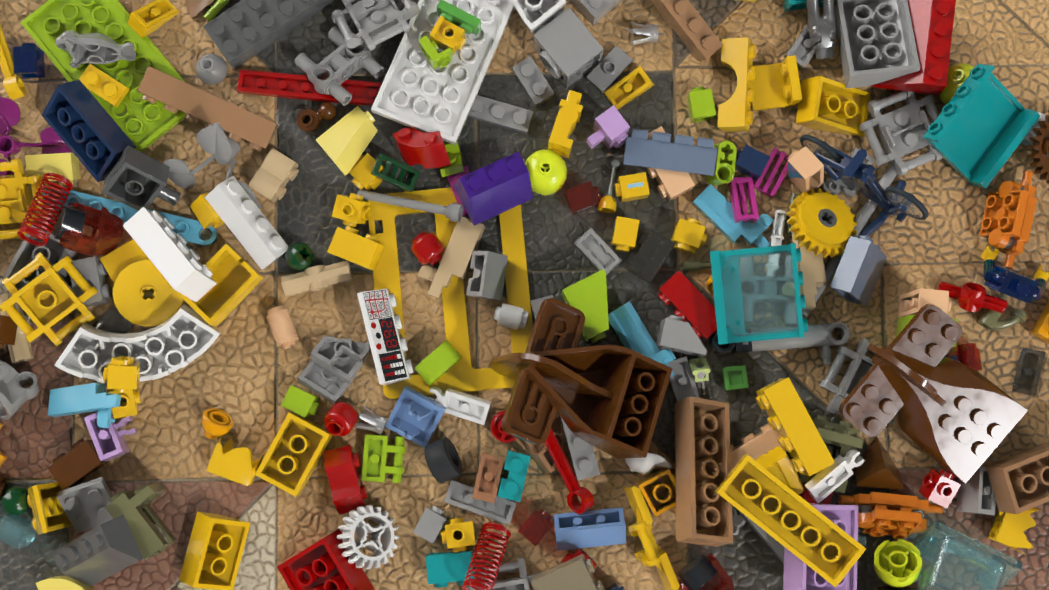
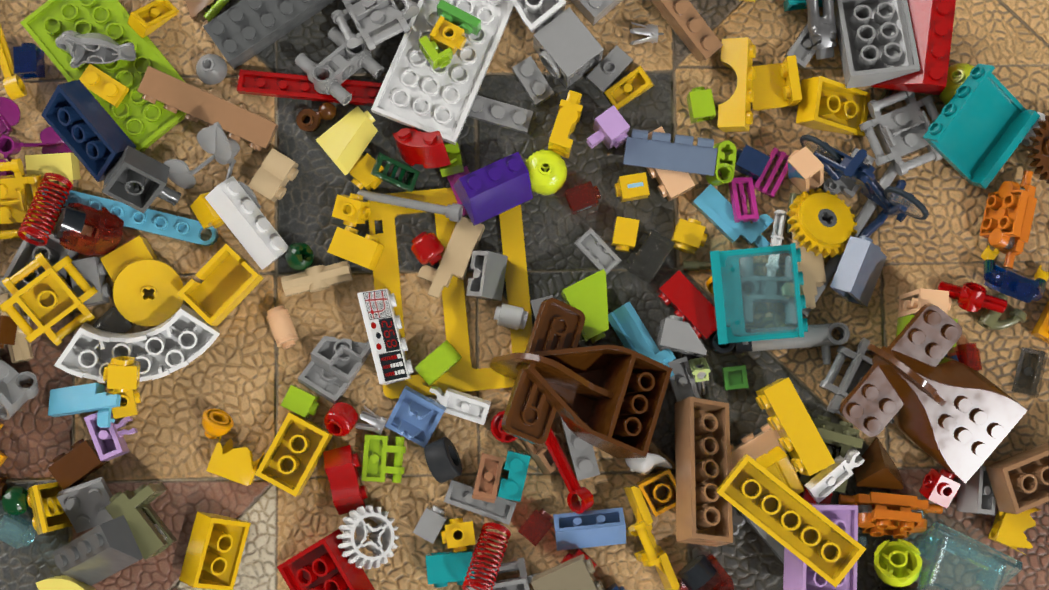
(170, 254): white brick -> none
(608, 203): hinge -> none

